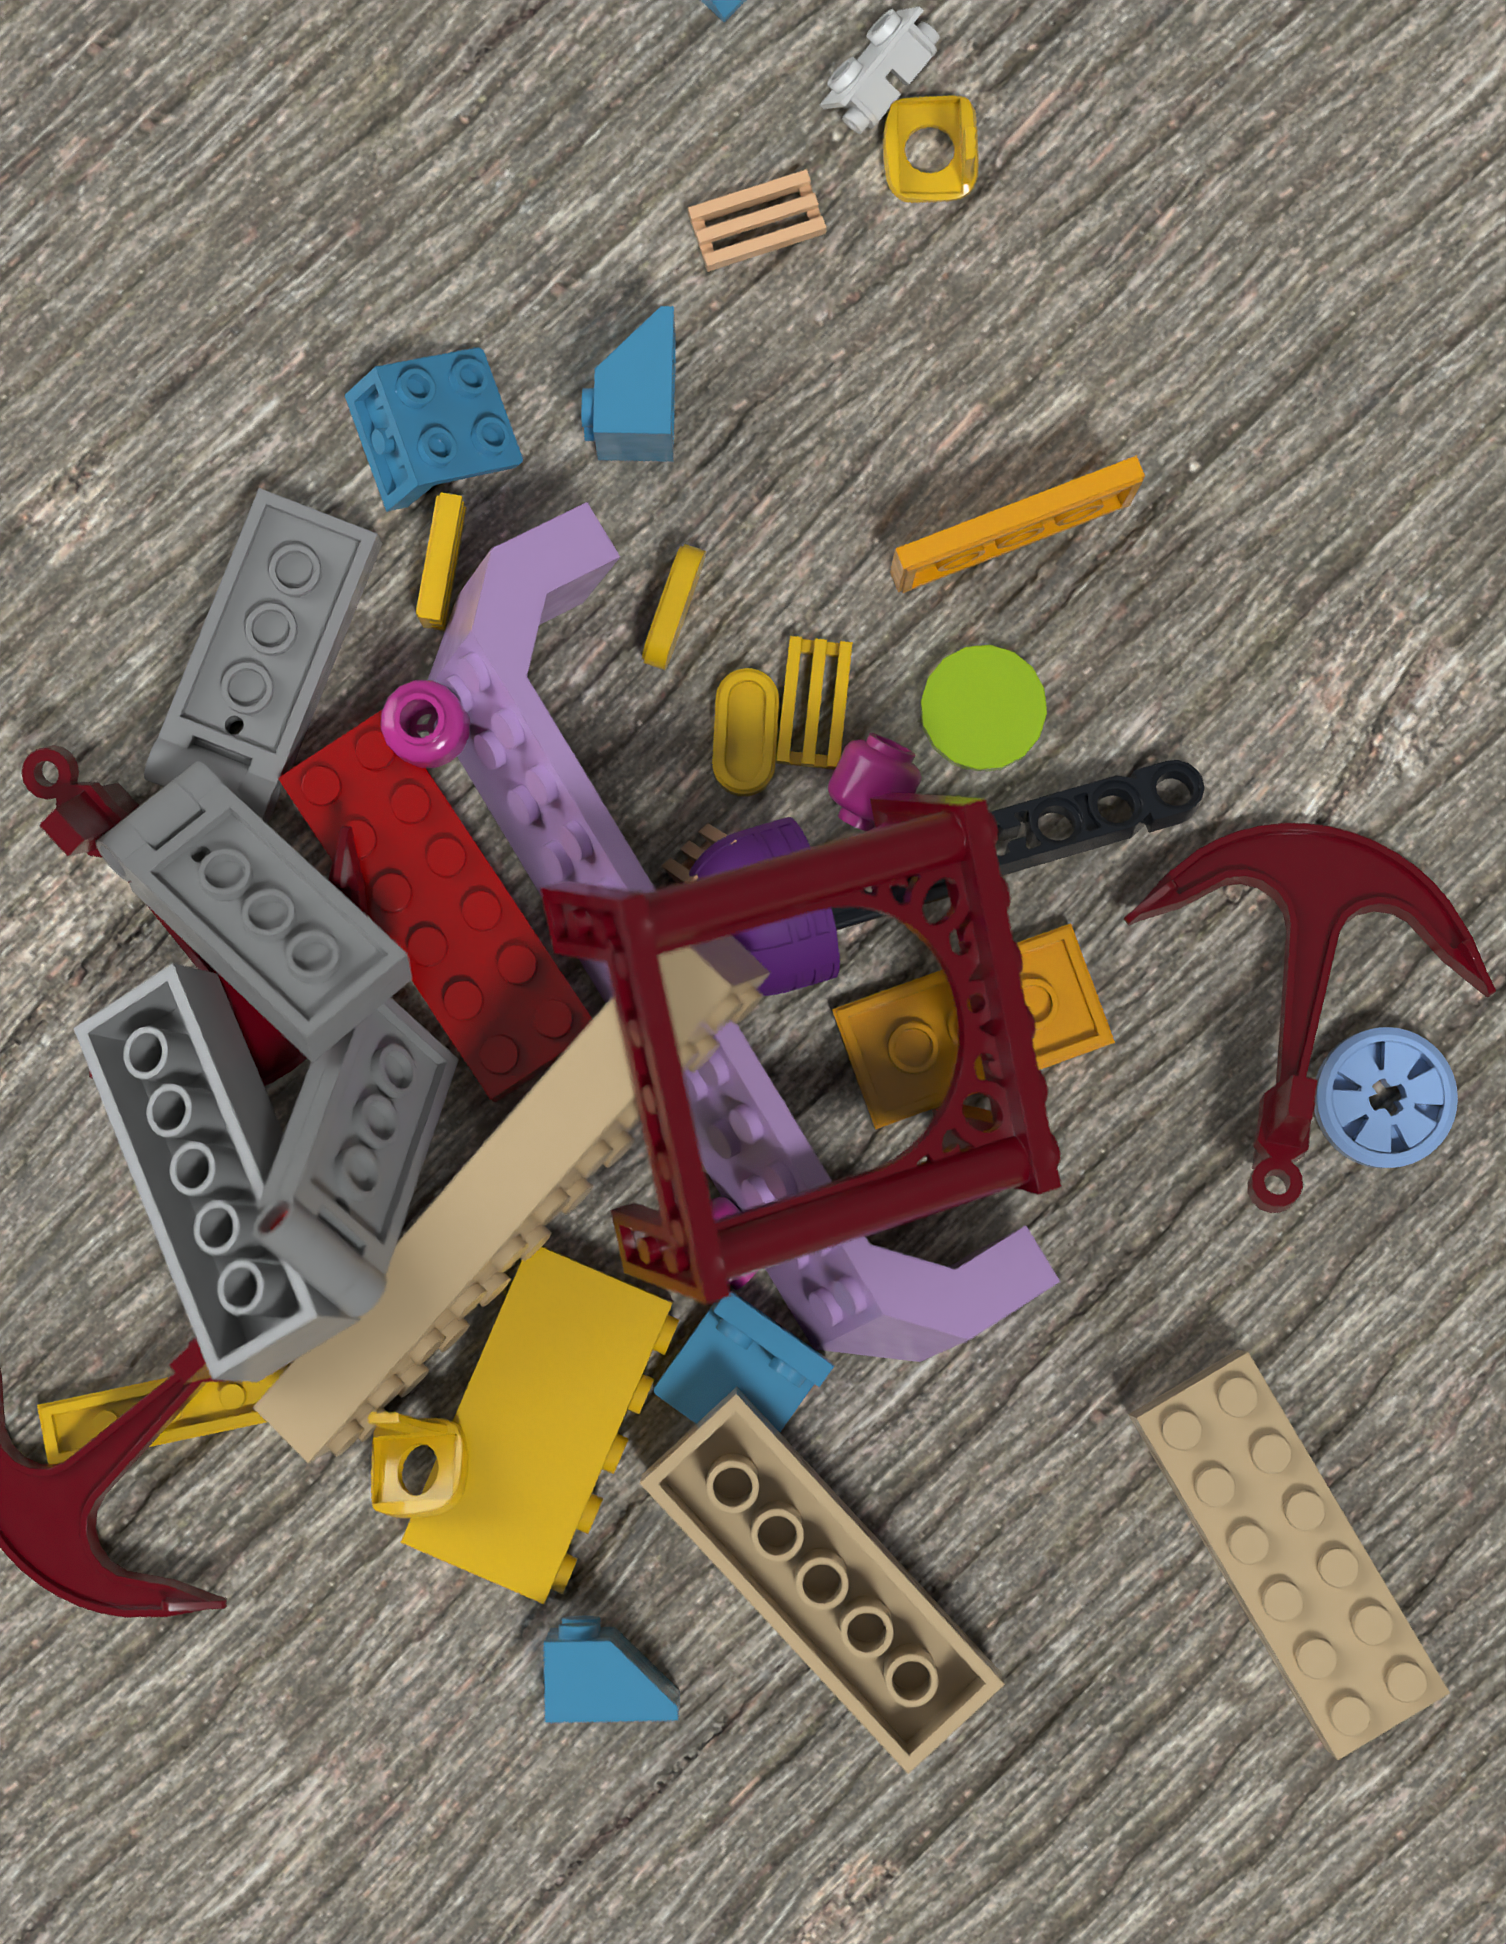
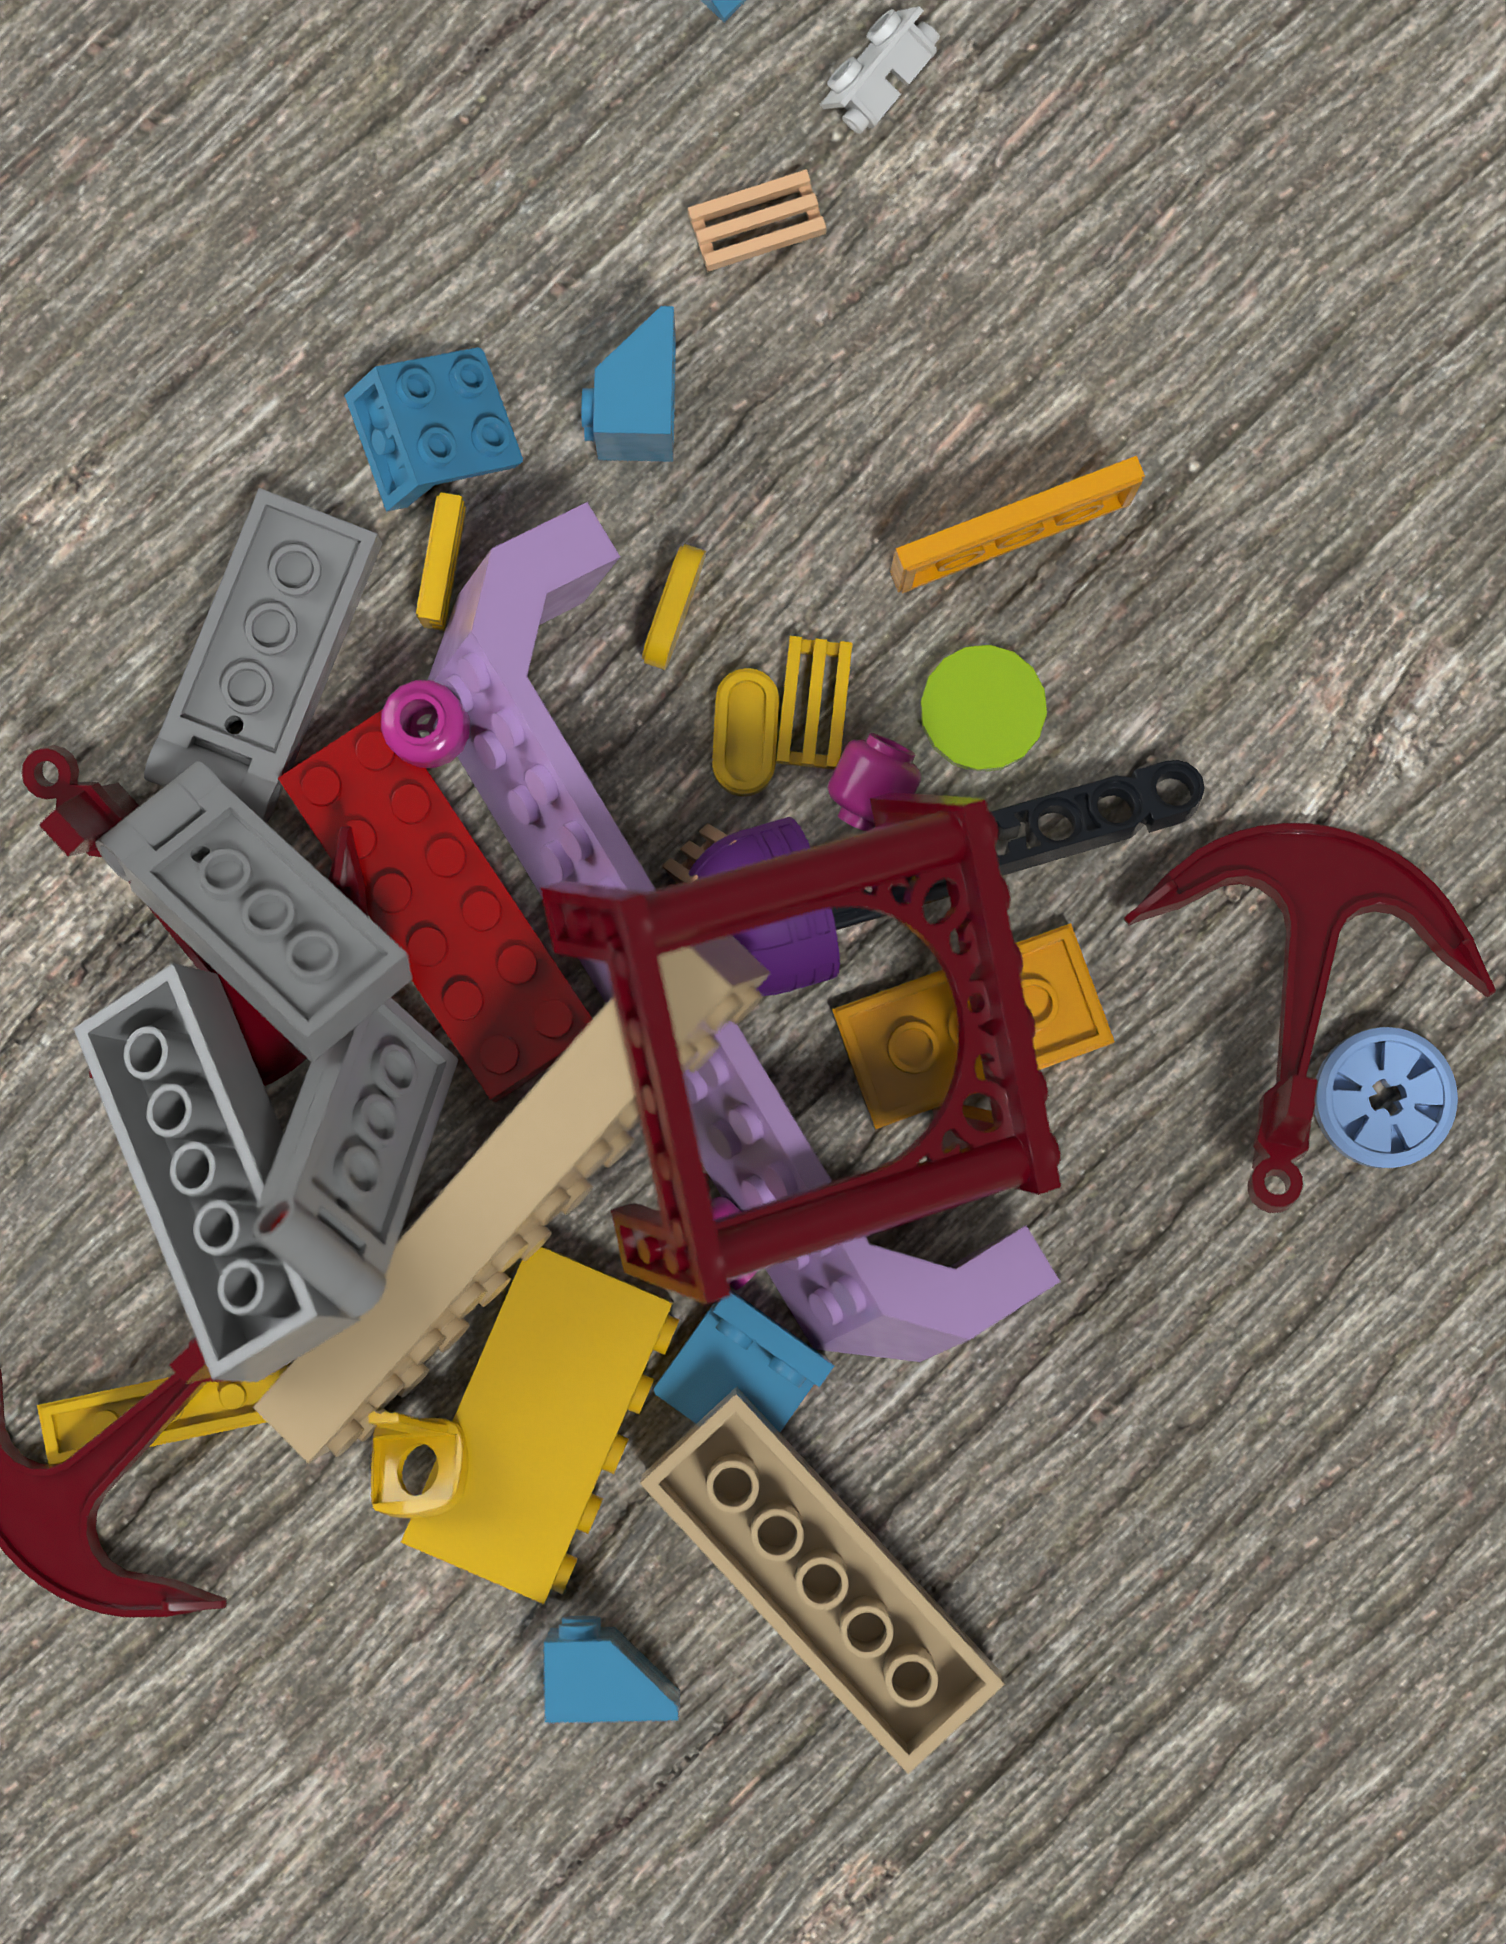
(949, 114): yellow piece -> none
(1289, 1554): tan brick -> none

